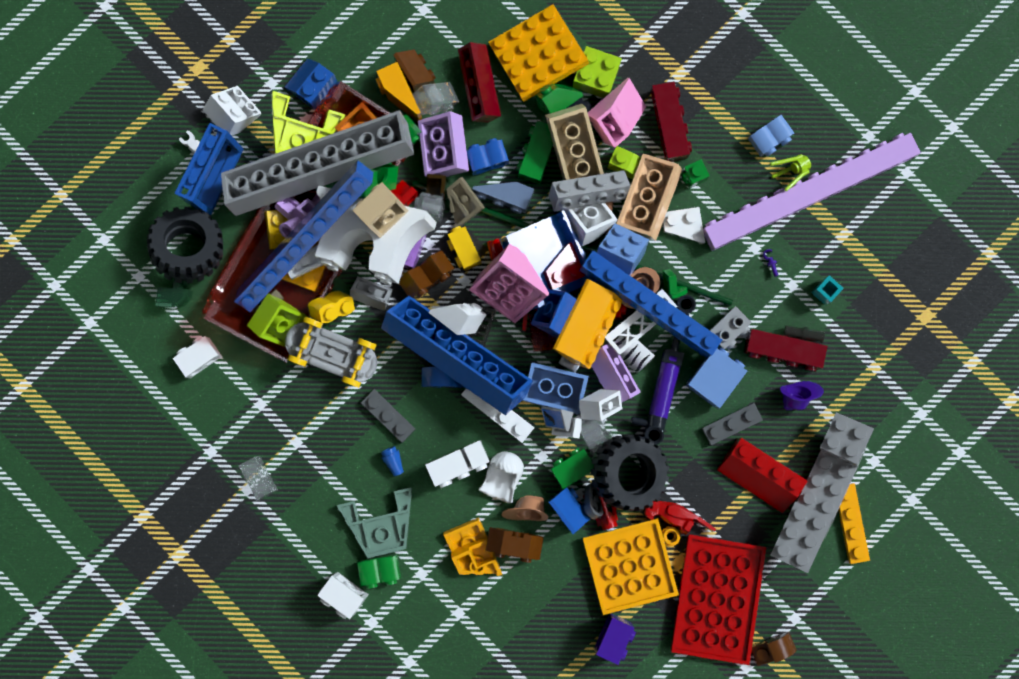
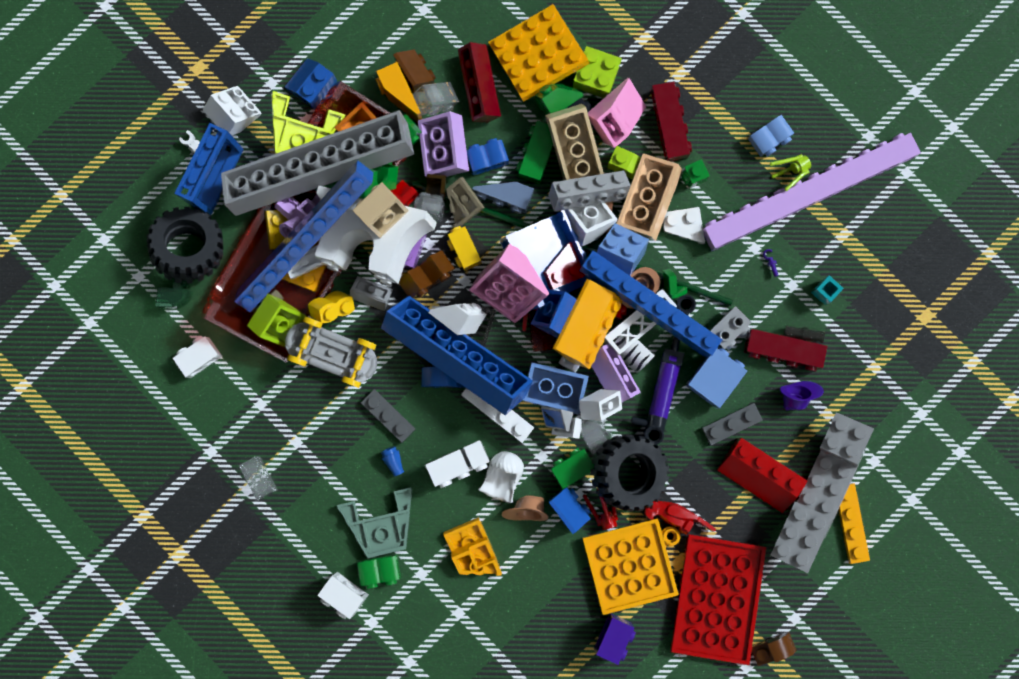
(494, 248): red plate -> none
(514, 544): reddish brown brick -> none
(592, 502): dark grey plate -> none

